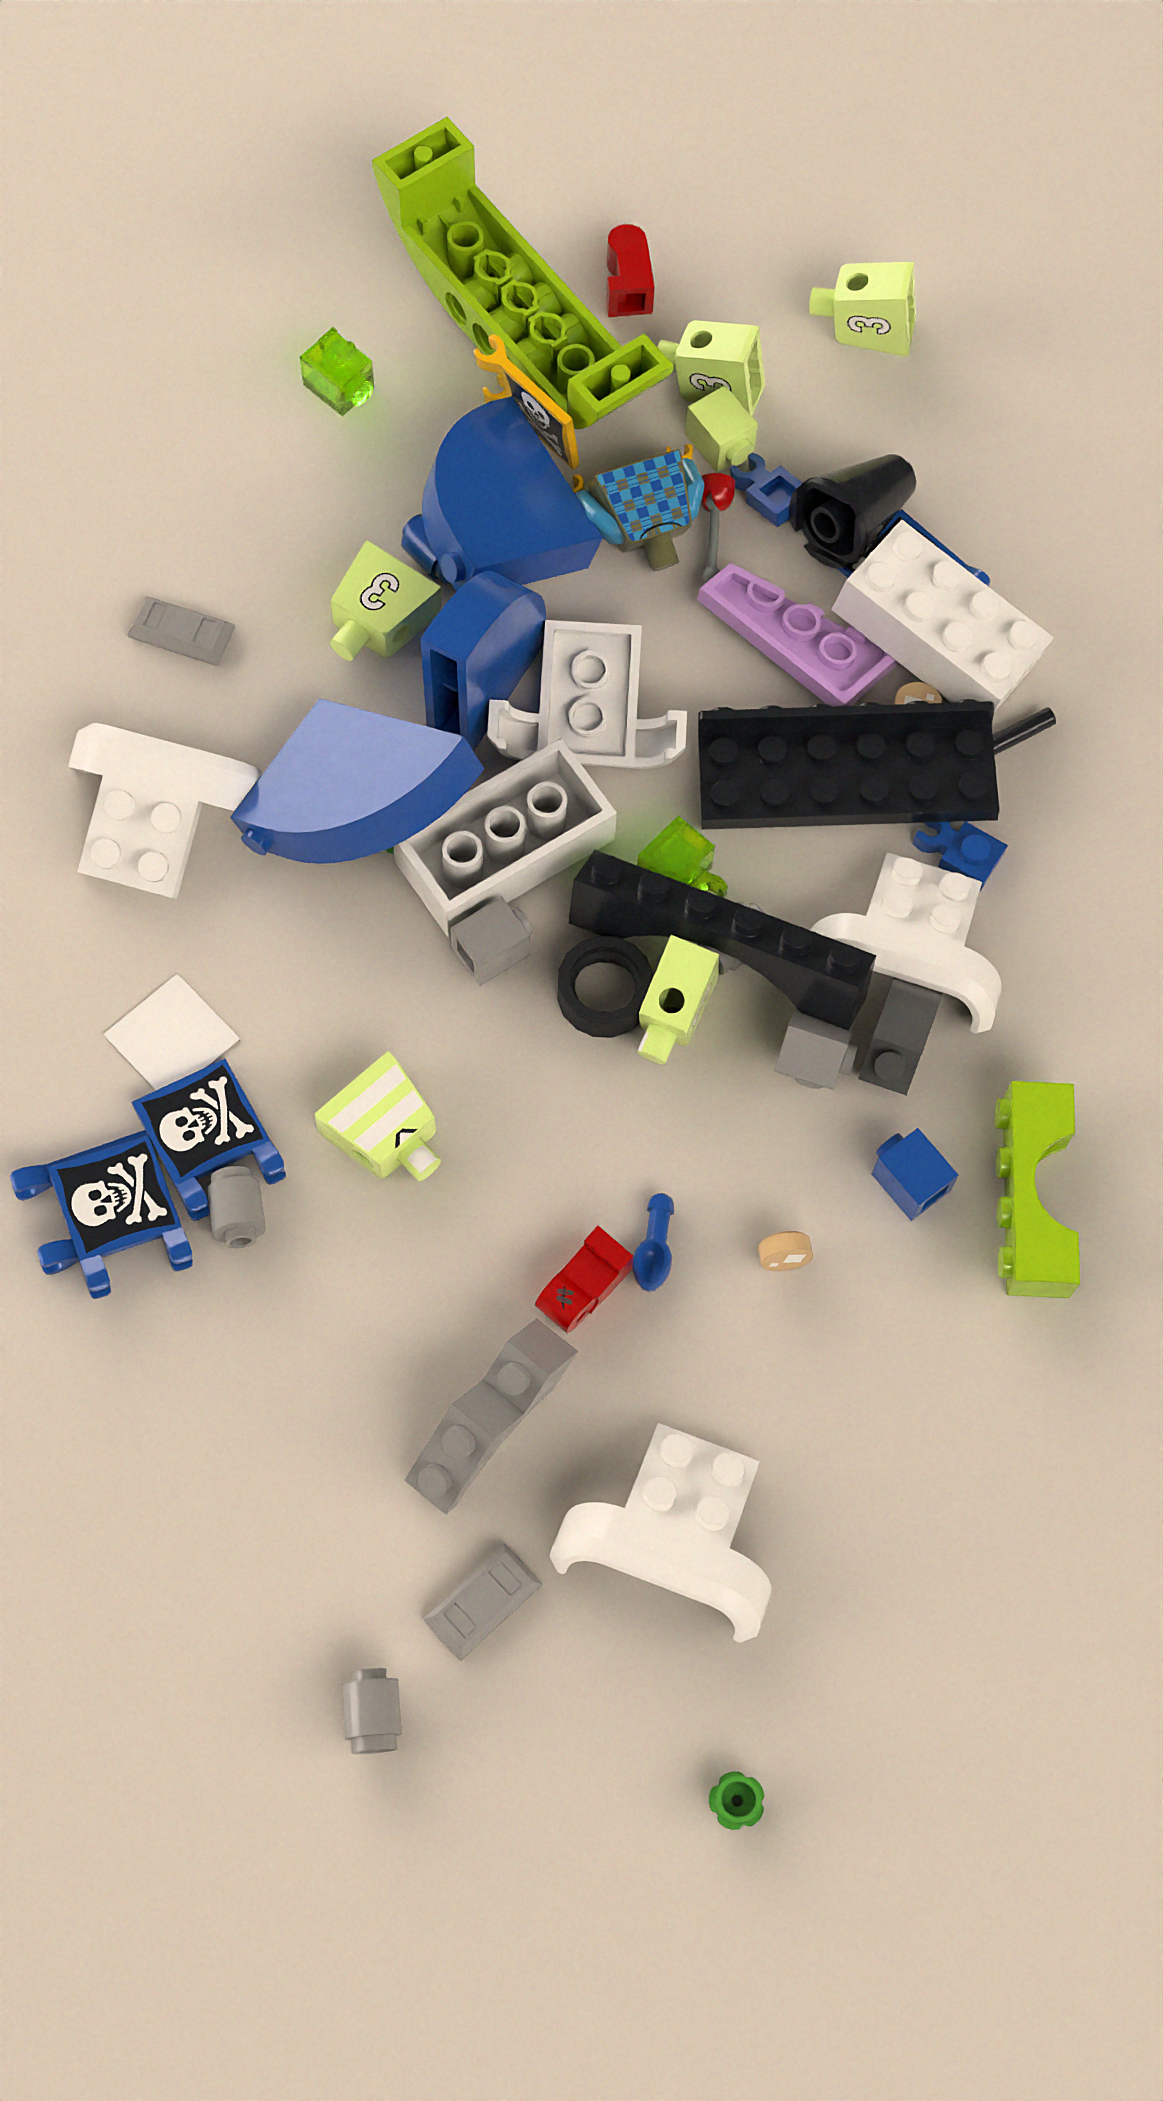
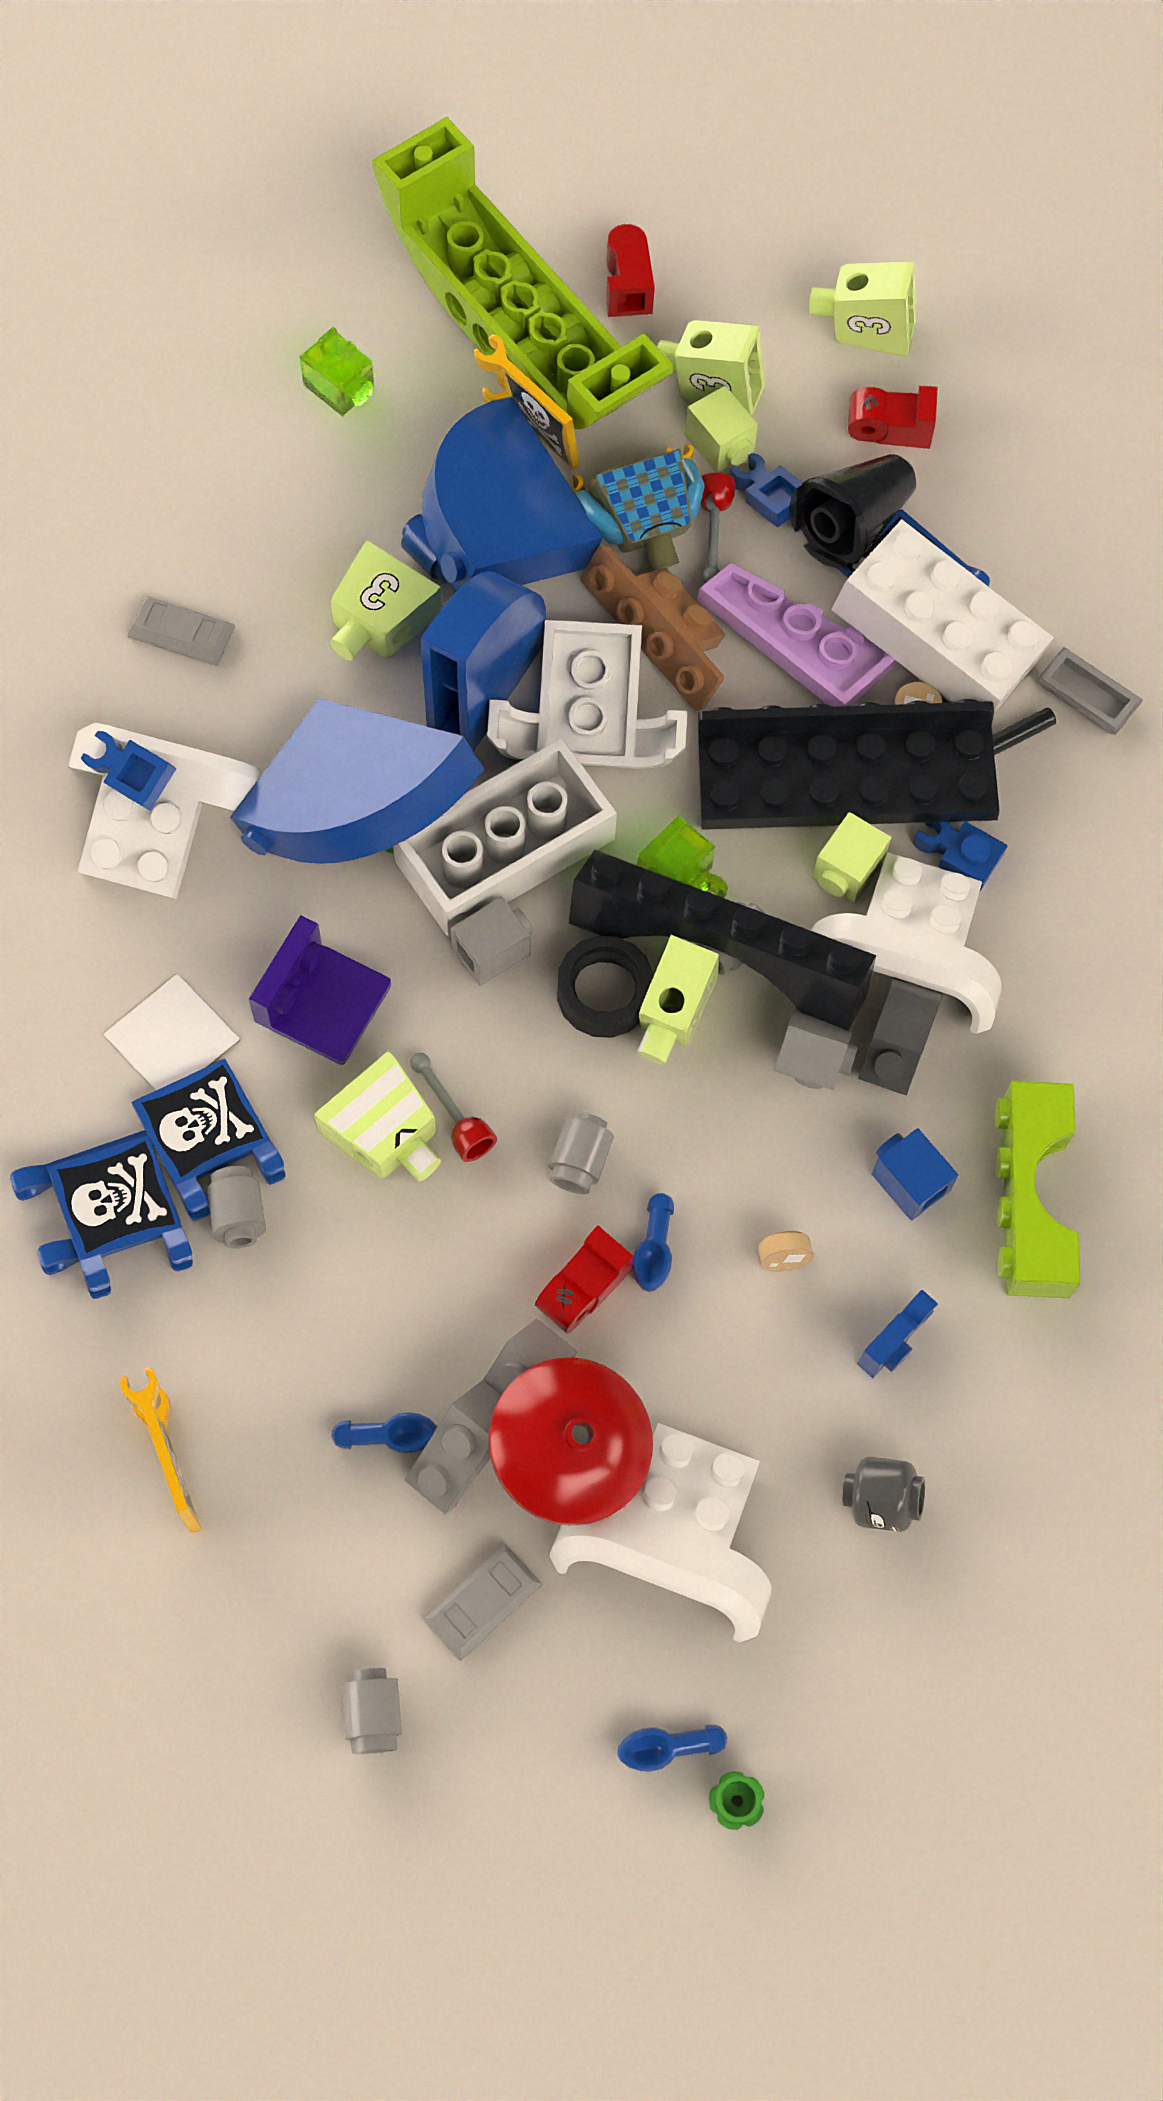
(131, 770): none -> blue plate
(157, 1421): none -> yellow flag
(317, 994): none -> dark purple bracket
(401, 1433): none -> blue piece
(471, 1135): none -> red hinge
(542, 1461): none -> red dish
(580, 1153): none -> light grey brick
(656, 1748): none -> blue piece
(671, 620): none -> medium nougat bracket
(851, 858): none -> yellowish green brick
(884, 1494): none -> dark grey head
(890, 1345): none -> blue plate
(893, 416): none -> red leg
(1089, 691): none -> light grey tile

